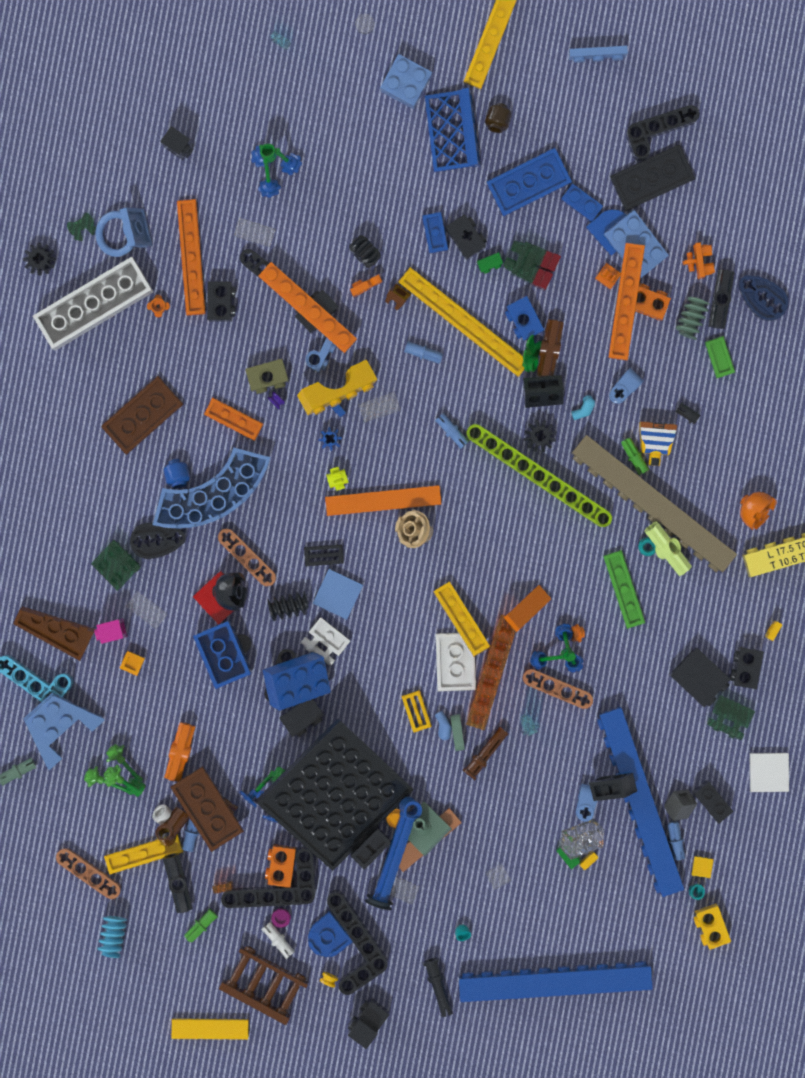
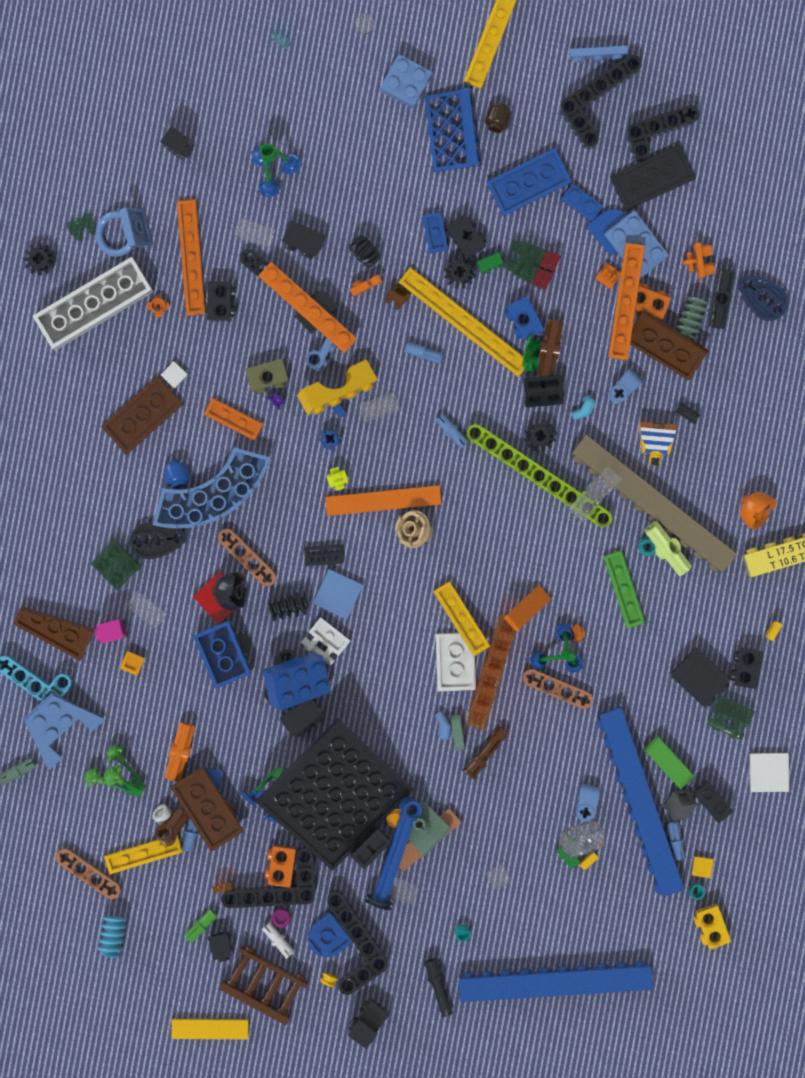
(174, 374): none -> white tile
(175, 872): black piece -> none
(215, 775): none -> blue tile
(220, 946): none -> black brick
(303, 240): none -> black brick
(421, 726): yellow tile -> none
(466, 274): none -> black gear
(528, 725): clear light blue hinge -> none
(594, 493): none -> clear arch
(595, 94): none -> black beam
(613, 787): black brick -> none
(634, 456): bright green axle -> none
(667, 345): none -> reddish brown tile
(668, 762): none -> bright green beam
(719, 357): bright green tile -> none

